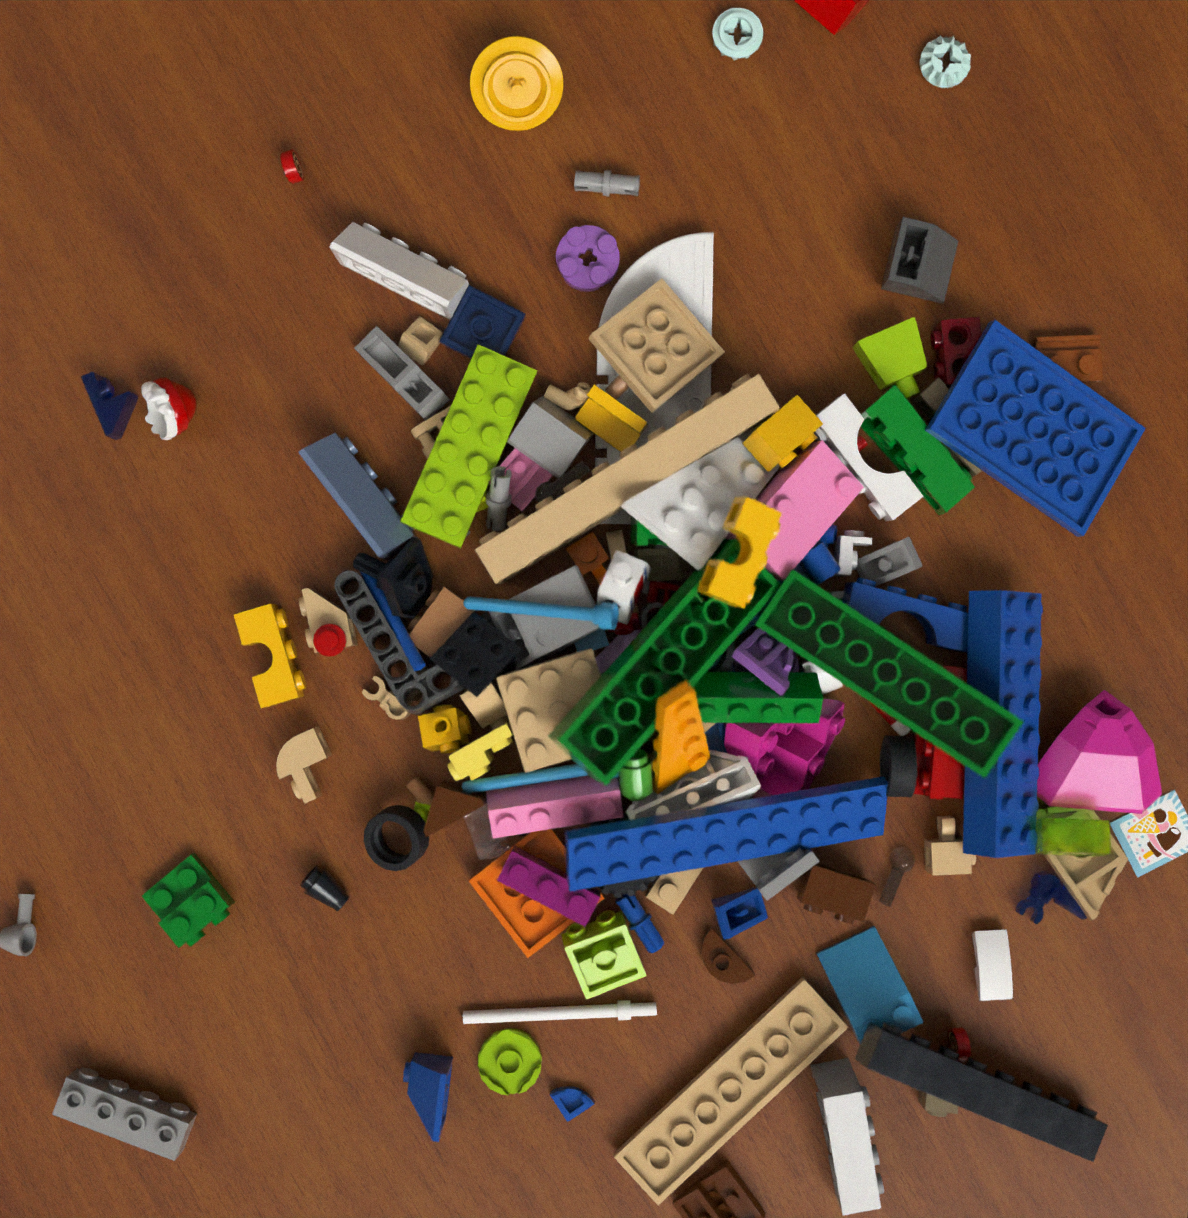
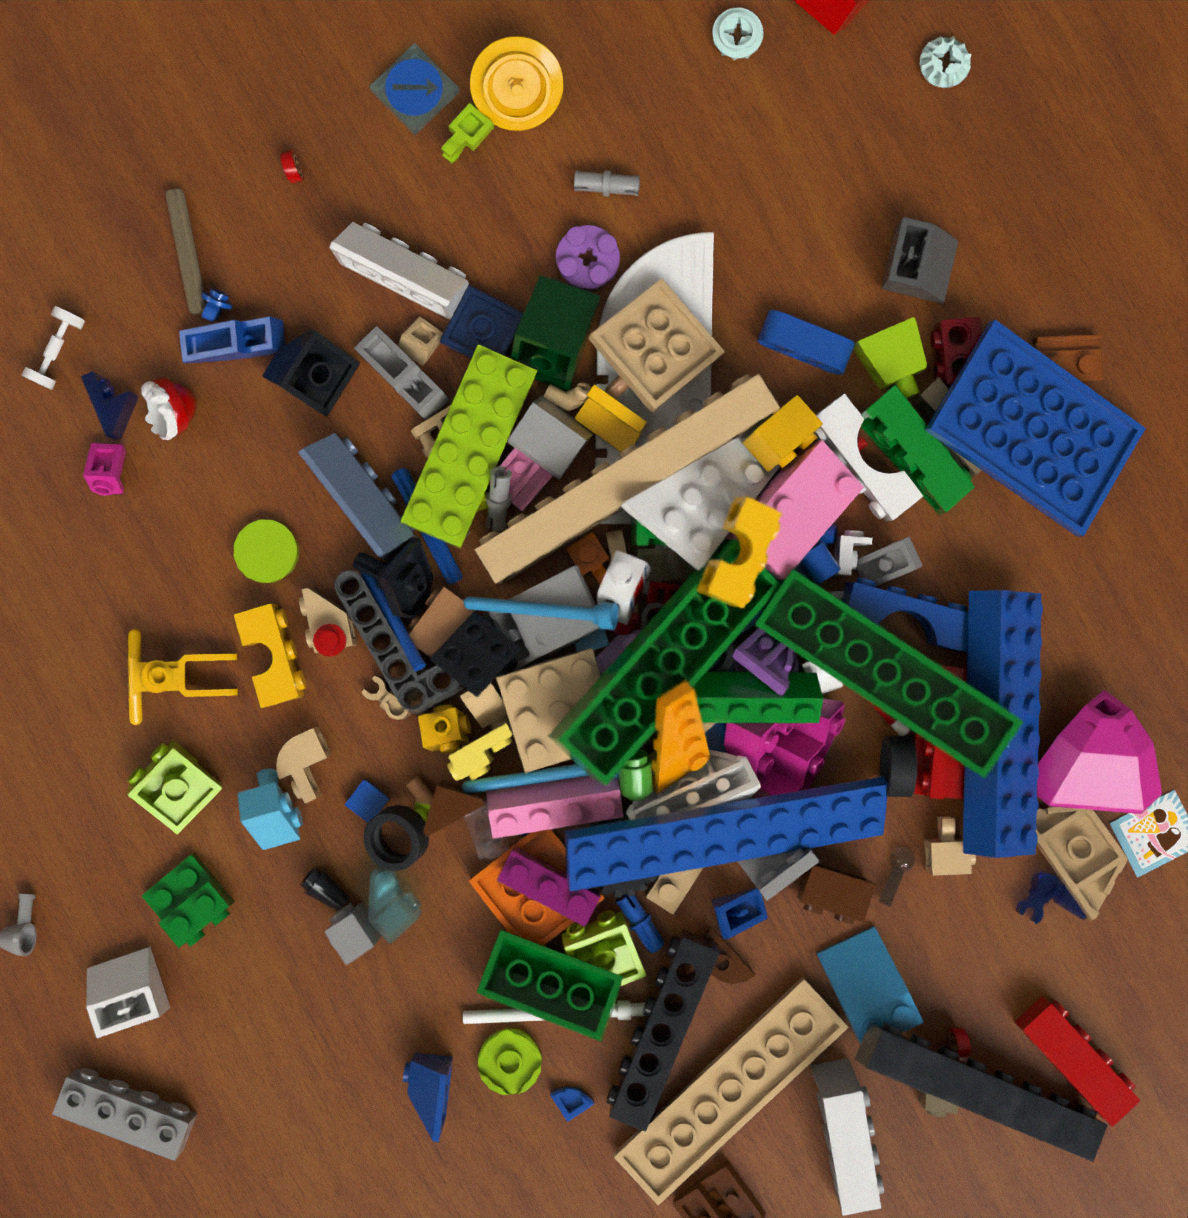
(53, 347): none -> white wheel
(105, 468): none -> dark pink bracket
(124, 992): none -> white slope
(162, 676): none -> yellow piece
(172, 786): none -> lime plate
(186, 250): none -> dark tan axle
(216, 302): none -> blue plate
(232, 340): none -> blue slope
(266, 551): none -> lime tile
(269, 812): none -> medium azure brick
(312, 371): none -> black slope
(352, 932): none -> light grey brick
(367, 800): none -> blue tile
(390, 908): none -> clear light blue slope
(414, 89): none -> tile
(437, 547): none -> blue axle
(468, 130): none -> lime plate
(550, 985): none -> green slope
(555, 331): none -> dark green slope
(555, 488): clear smoke bar -> none
(638, 1107): none -> black brick
(805, 342): none -> blue beam
(993, 965): white slope -> none
(1073, 837): clear neon green brick -> none
(1077, 1061): none -> red brick

